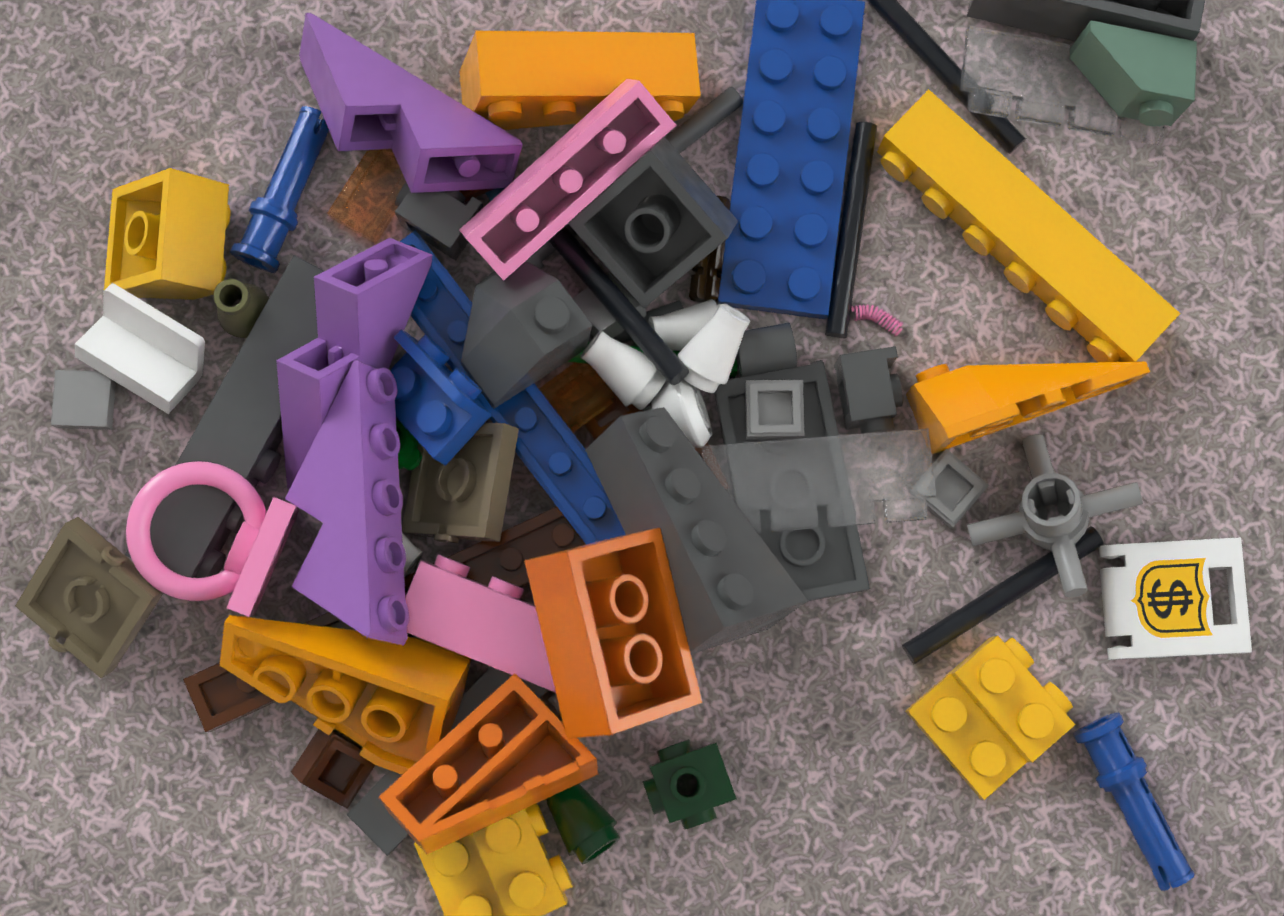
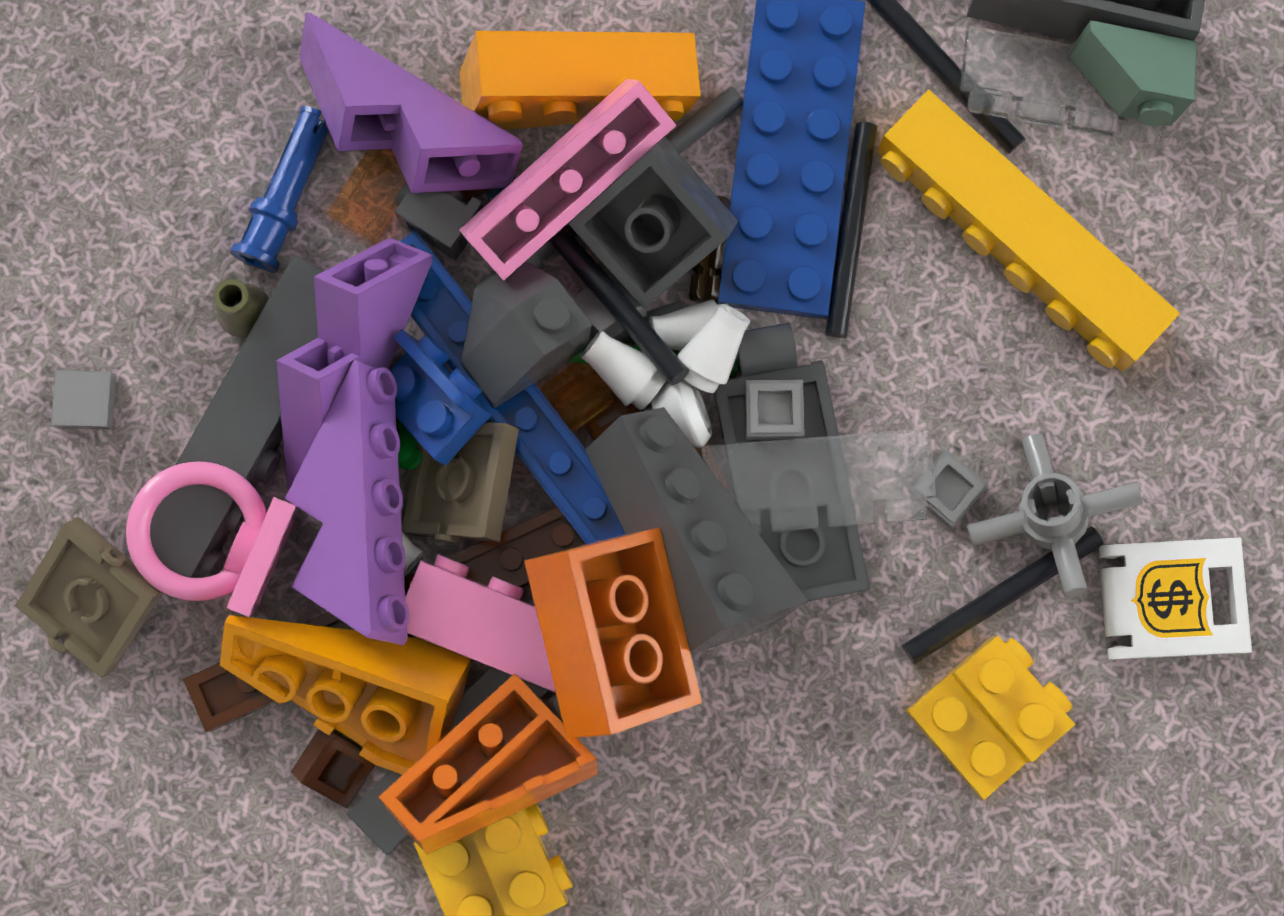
(143, 349): white panel -> none
(168, 236): yellow slope -> none
(582, 823): dark green cone -> none
(711, 790): dark green brick -> none
(868, 390): dark grey brick -> none
(876, 318): bright pink leg -> none
(990, 398): light orange wedge -> none
(1123, 777): blue pin -> none

